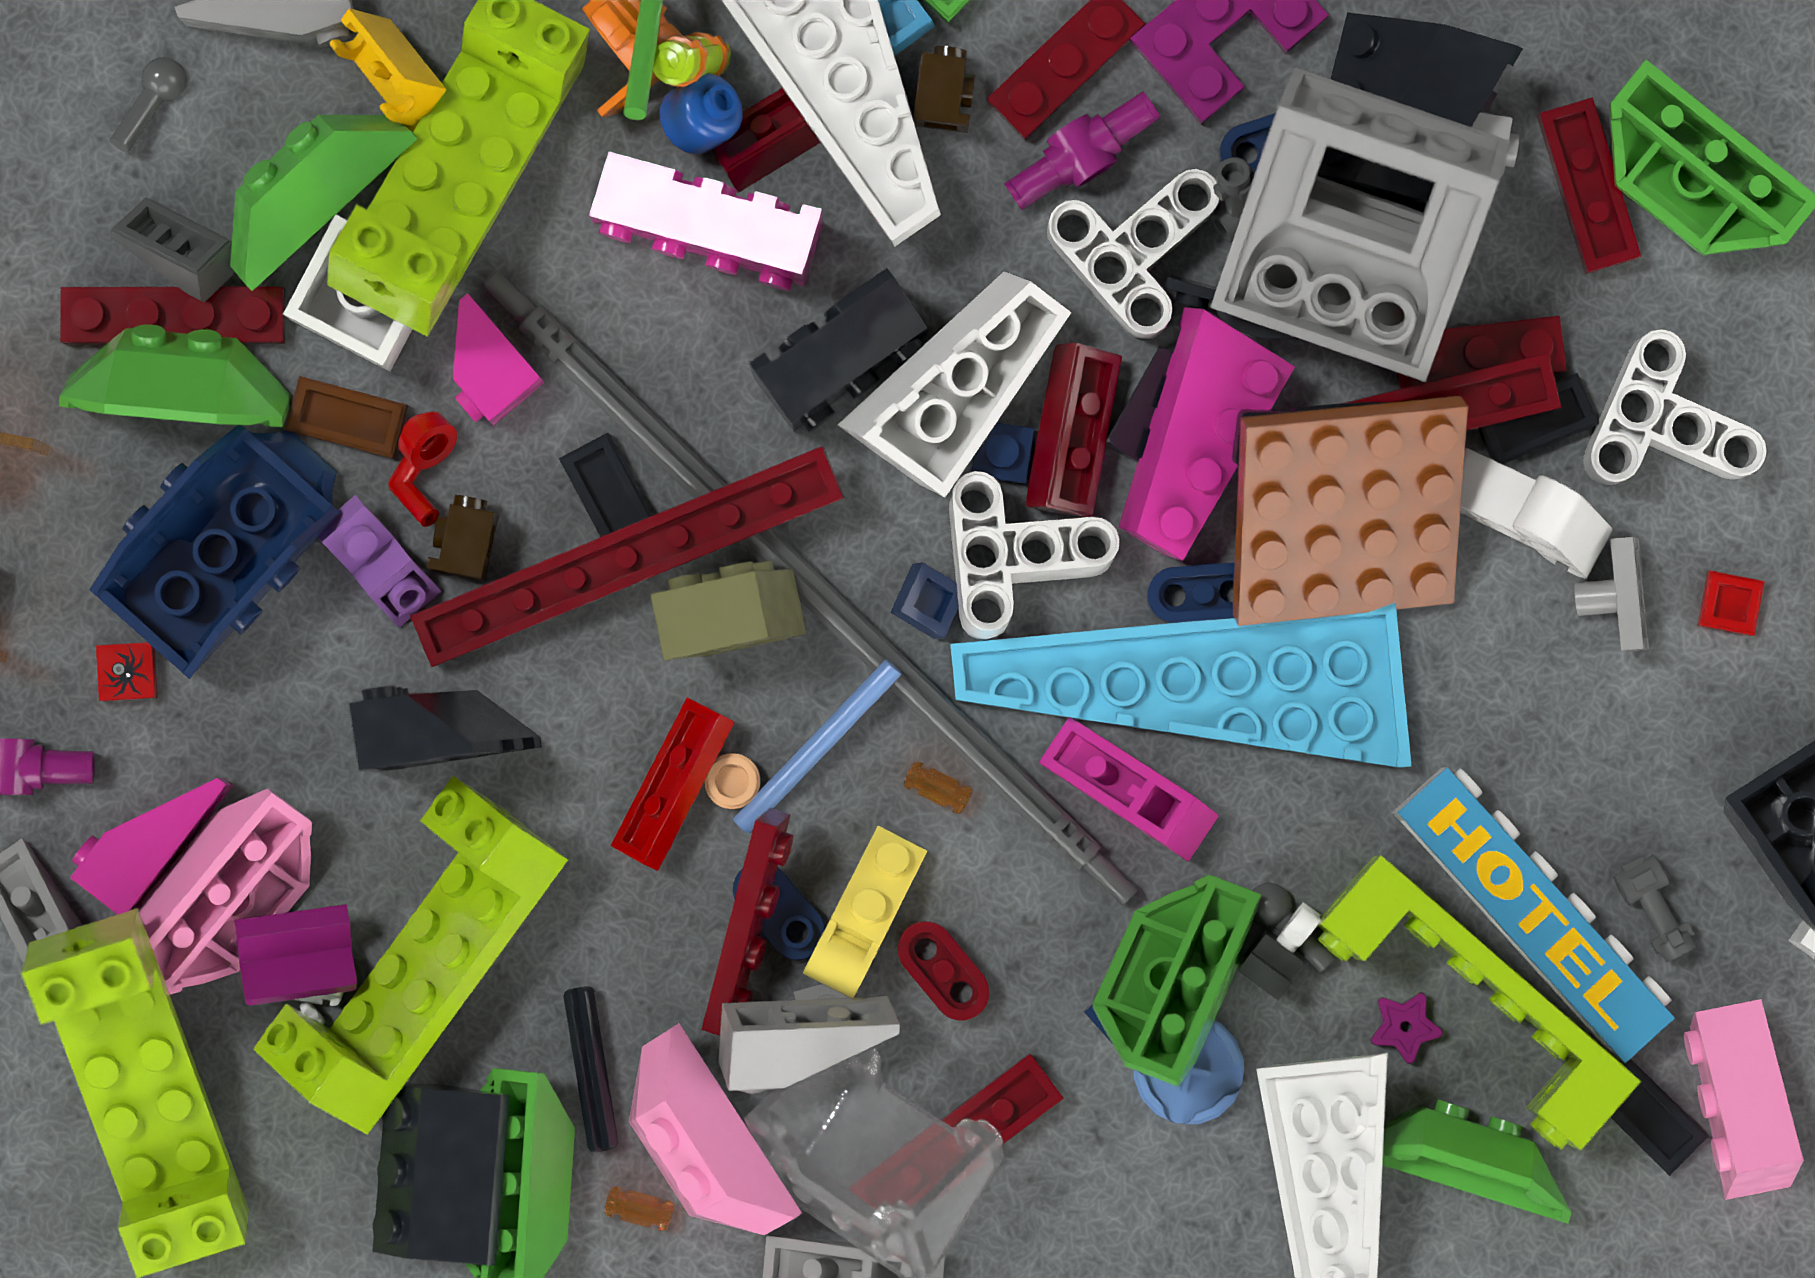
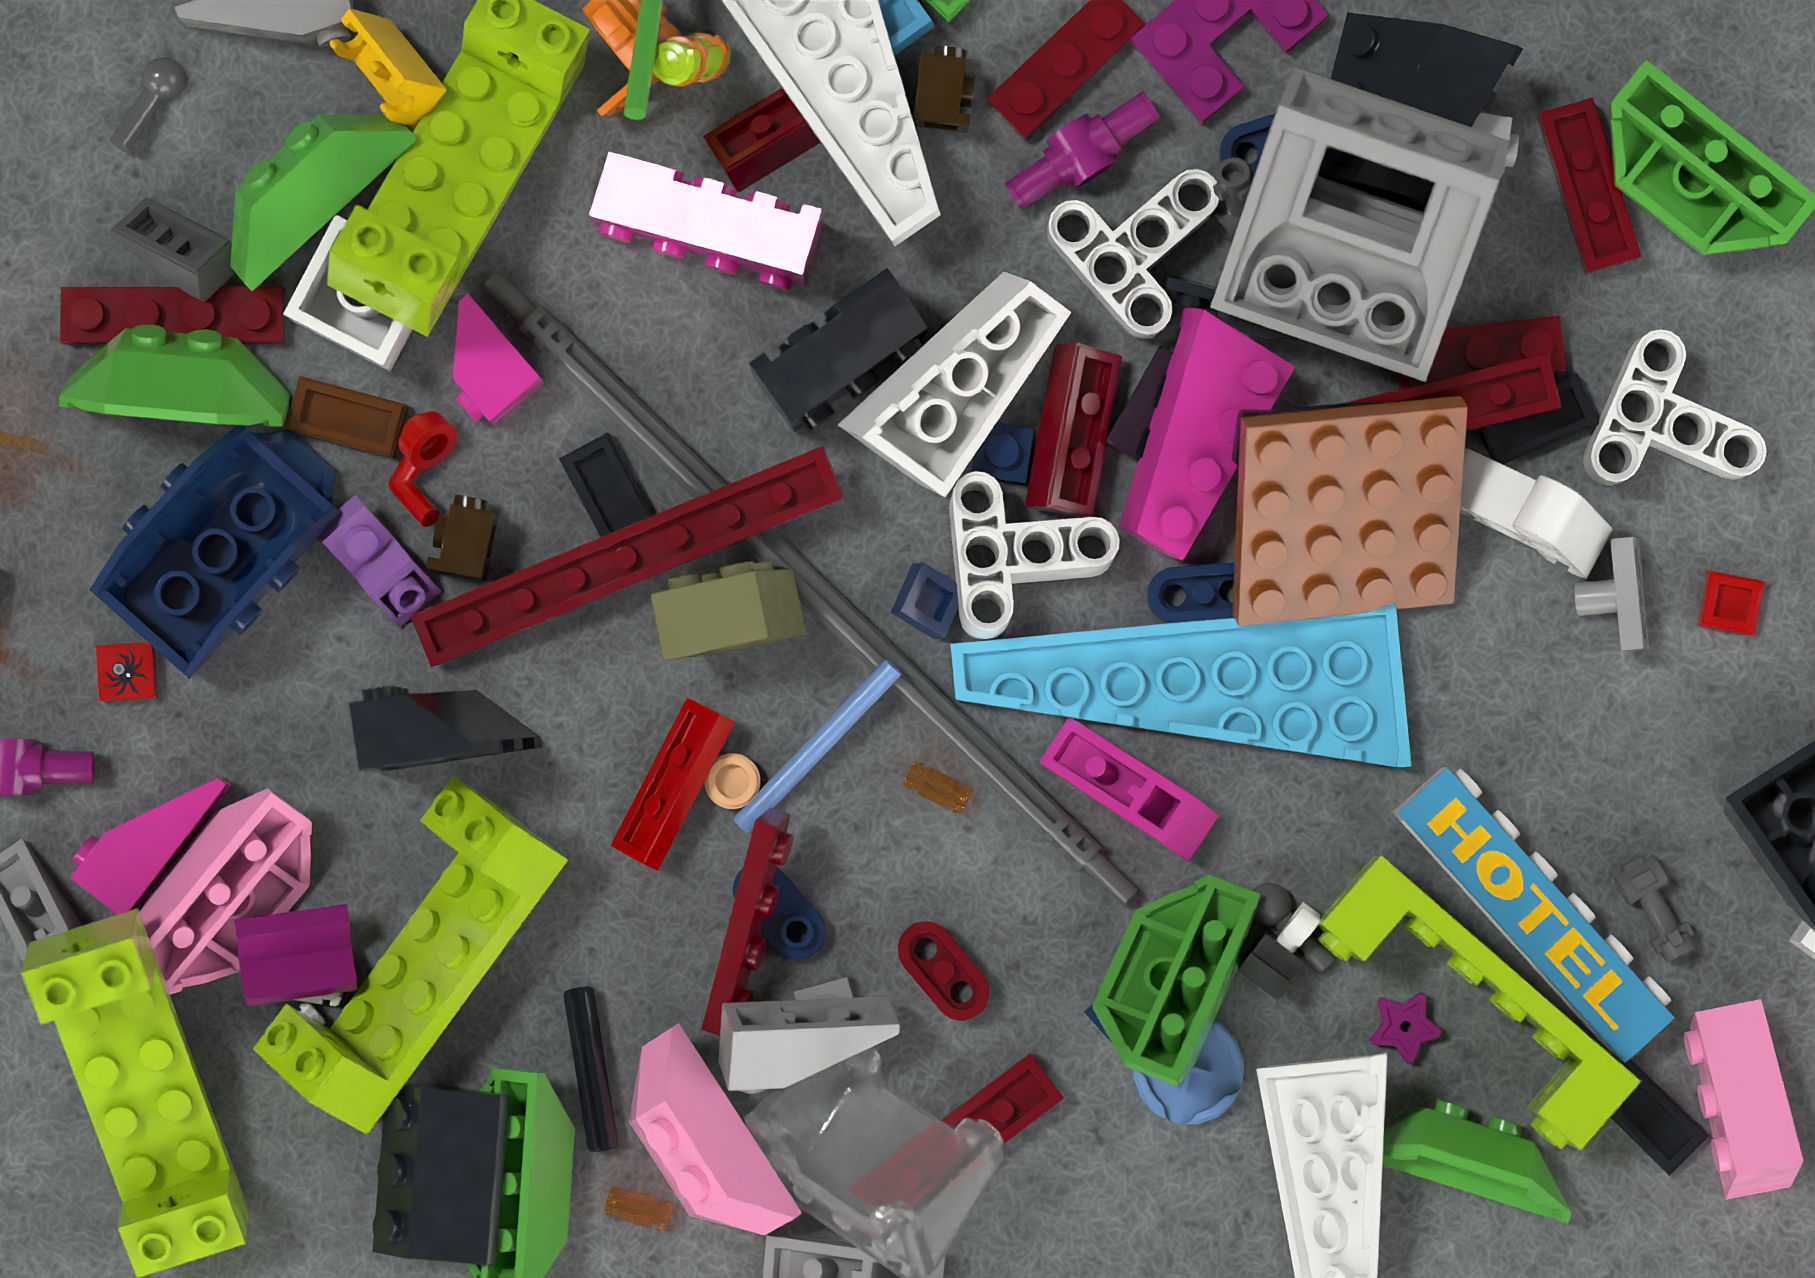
(701, 114): blue head -> none
(865, 912): light yellow plate -> none

